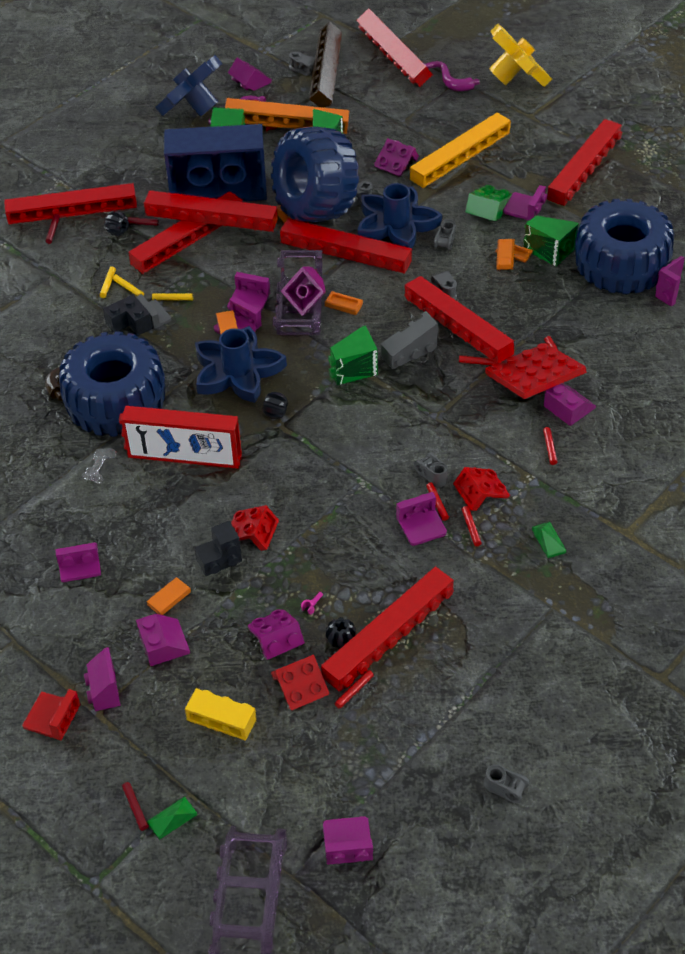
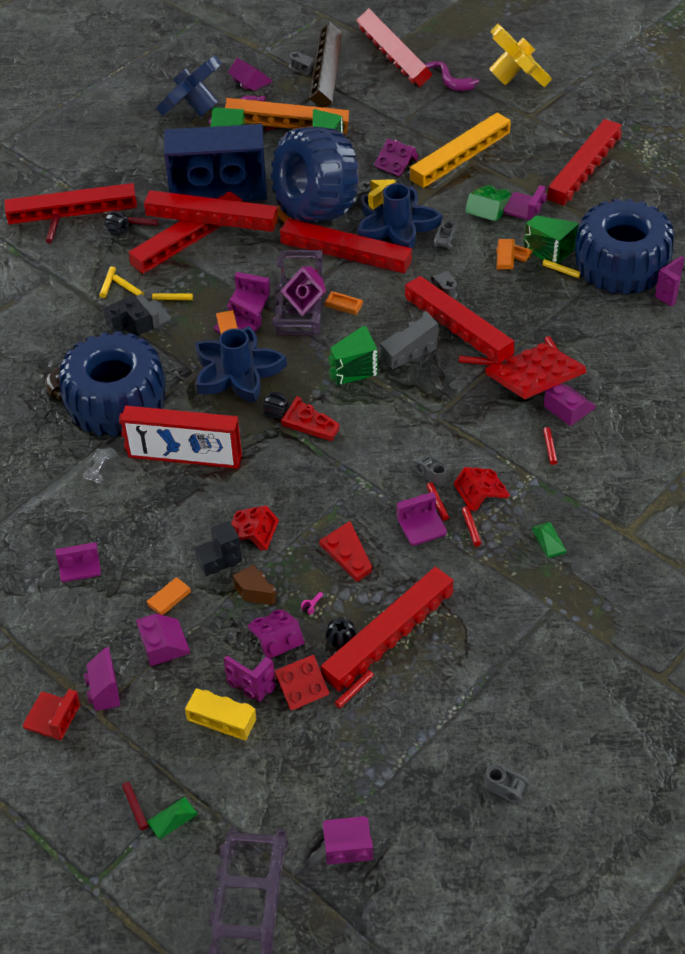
(253, 586): none -> reddish brown slope
(253, 683): none -> magenta bracket
(307, 420): none -> red wing
(347, 551): none -> red wing
(376, 192): none -> yellow slope
(561, 268): none -> yellow piece

